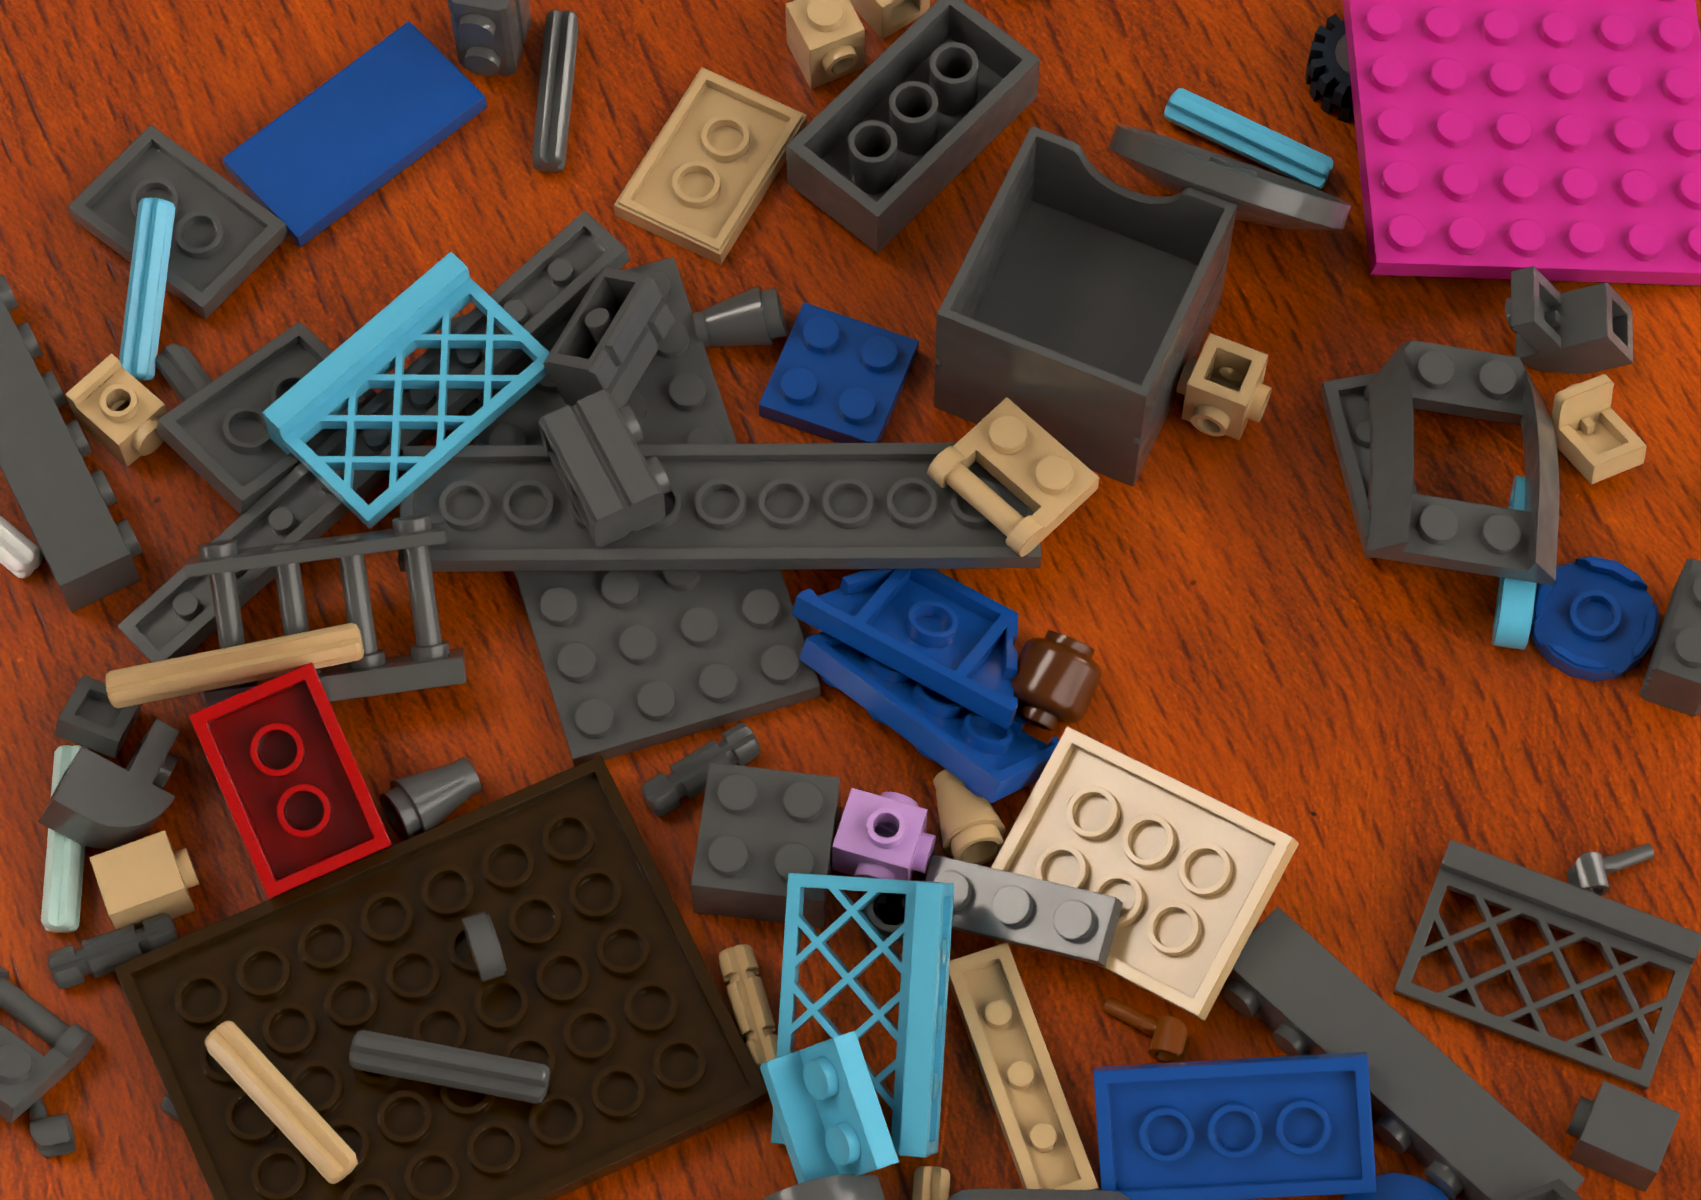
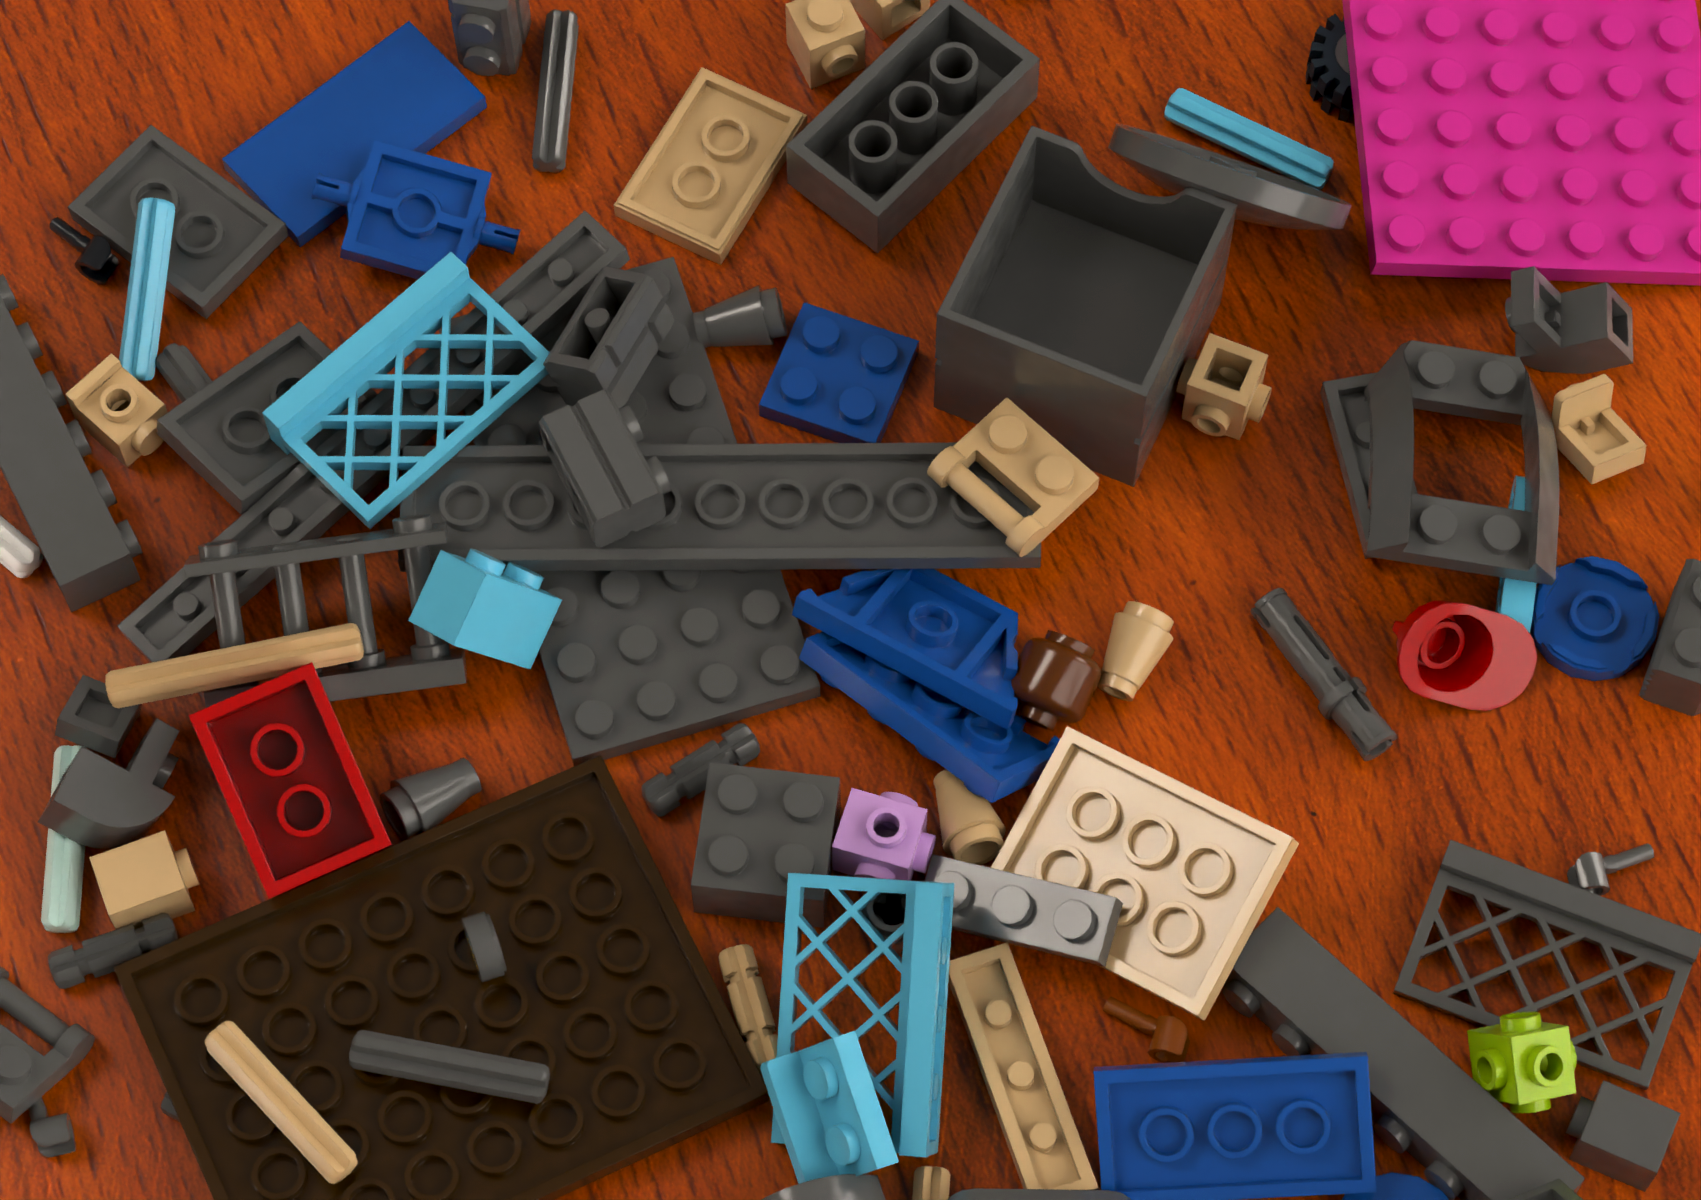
(96, 259): none -> black hand
(414, 211): none -> blue plate
(486, 608): none -> medium azure brick
(1134, 648): none -> tan cone
(1338, 693): none -> dark grey pin
(1464, 655): none -> red piece
(1523, 1061): none -> lime brick

